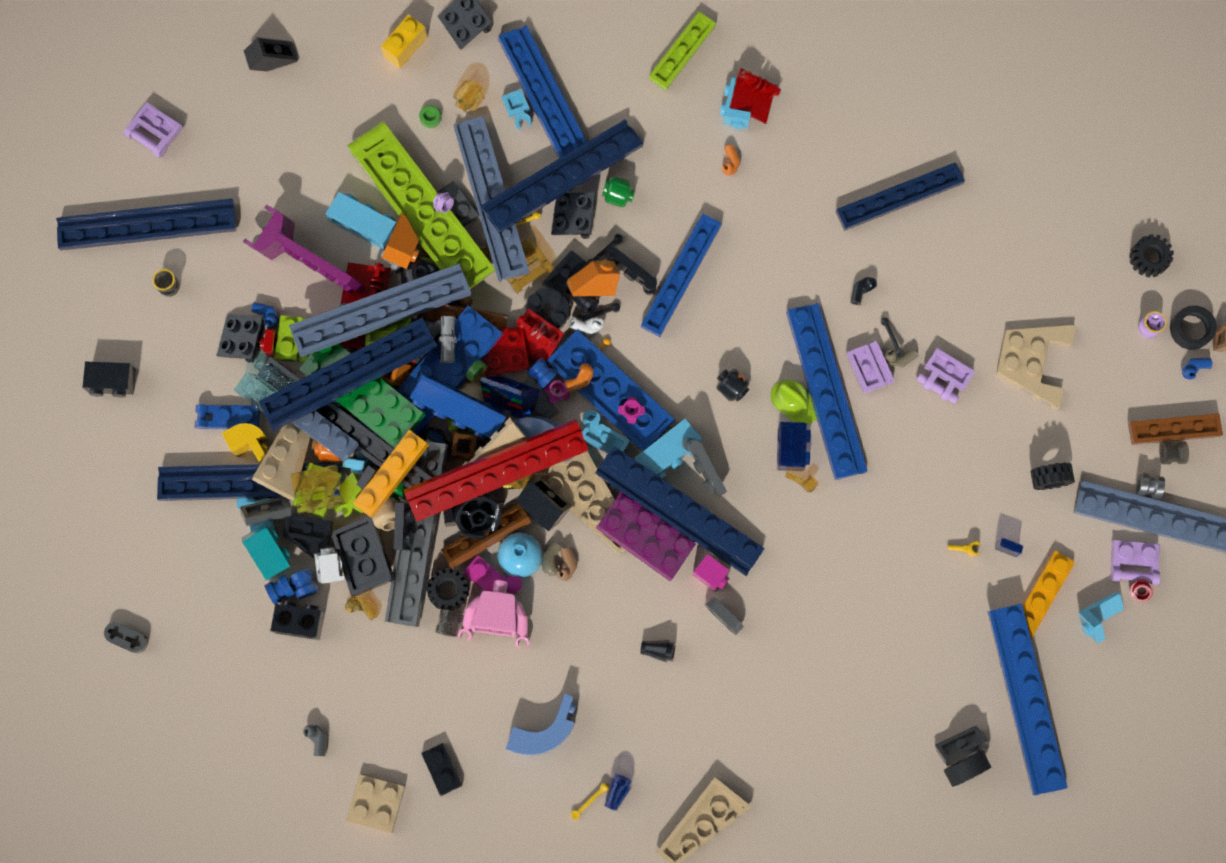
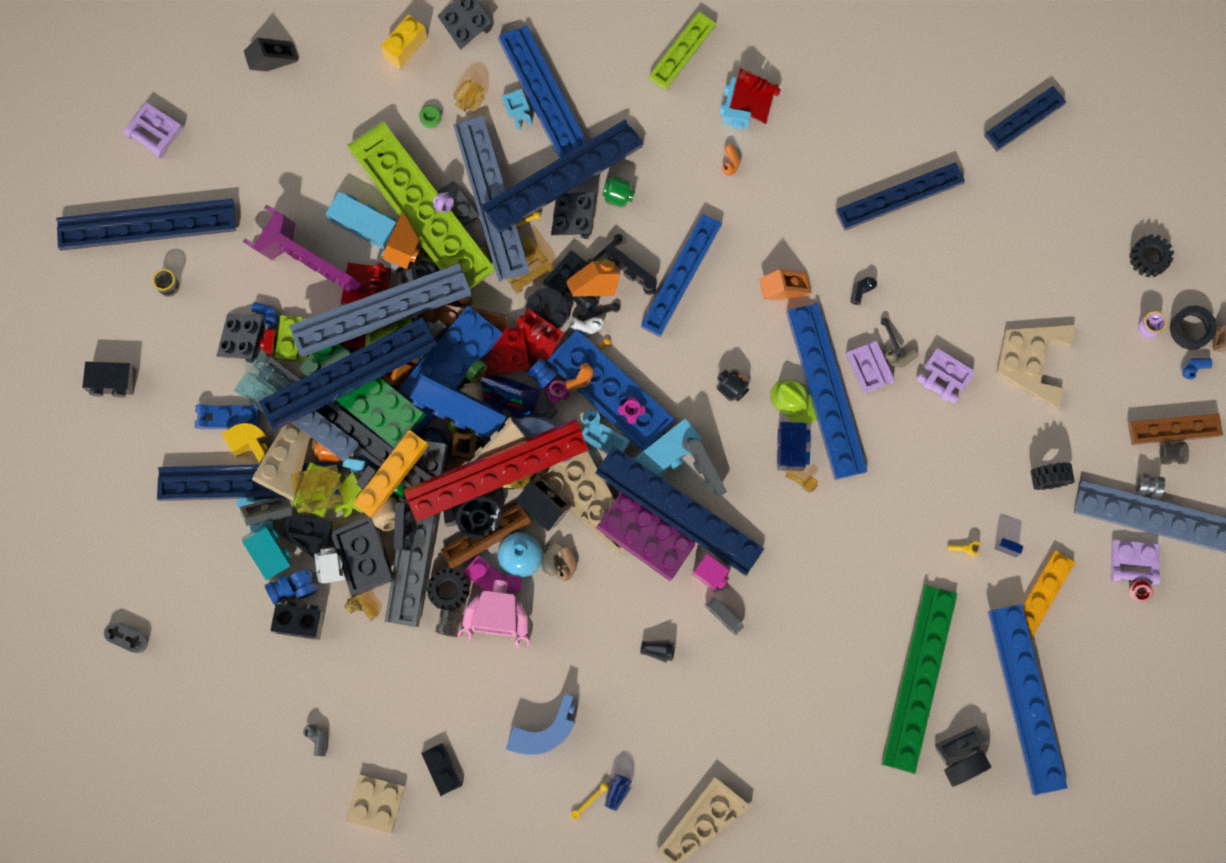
(447, 339): light grey pin -> none
(784, 285): none -> orange slope
(919, 679): none -> green plate
(1025, 118): none -> dark blue plate
(1096, 613): medium azure bracket -> none

